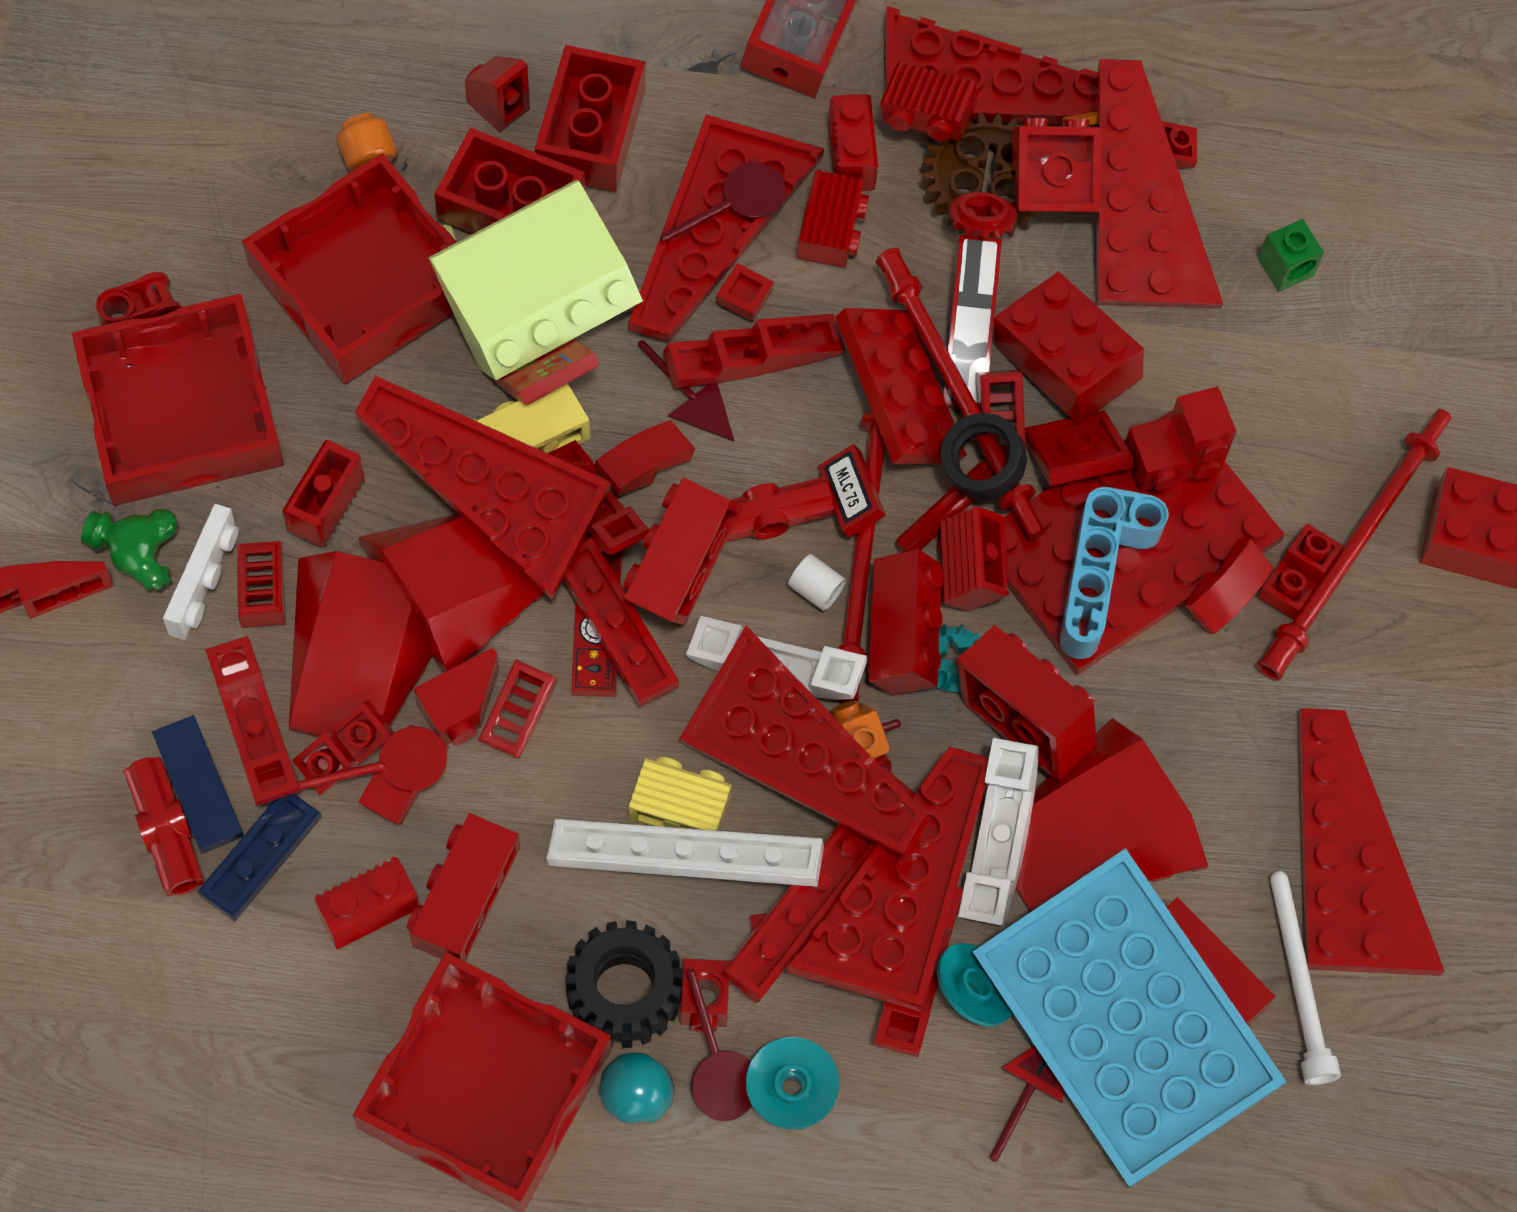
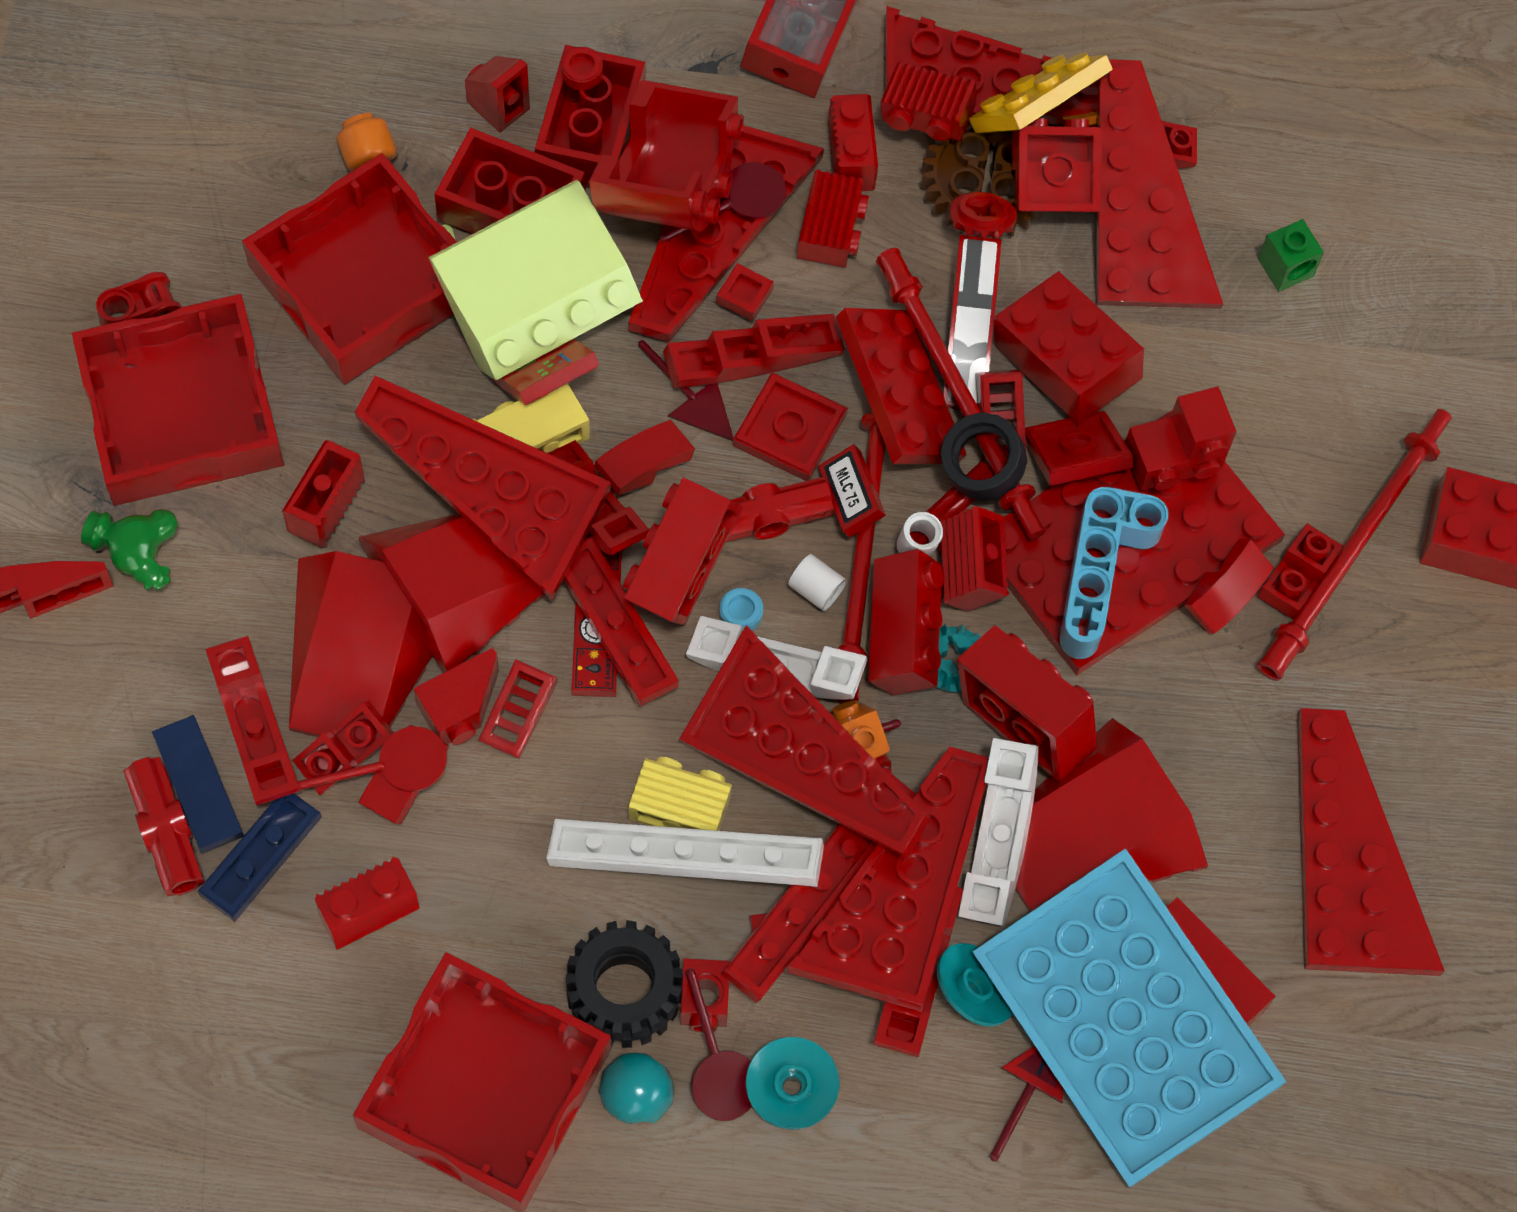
(201, 572): white plate -> none
(260, 614): red slope -> none
(463, 888): red brick -> none
(582, 68): none -> red tile
(674, 158): none -> red cylinder
(742, 608): none -> medium azure tile
(790, 427): none -> red tile
(924, 523): none -> white beam
(1040, 93): none -> yellow plate
(1318, 1064): white piece -> none

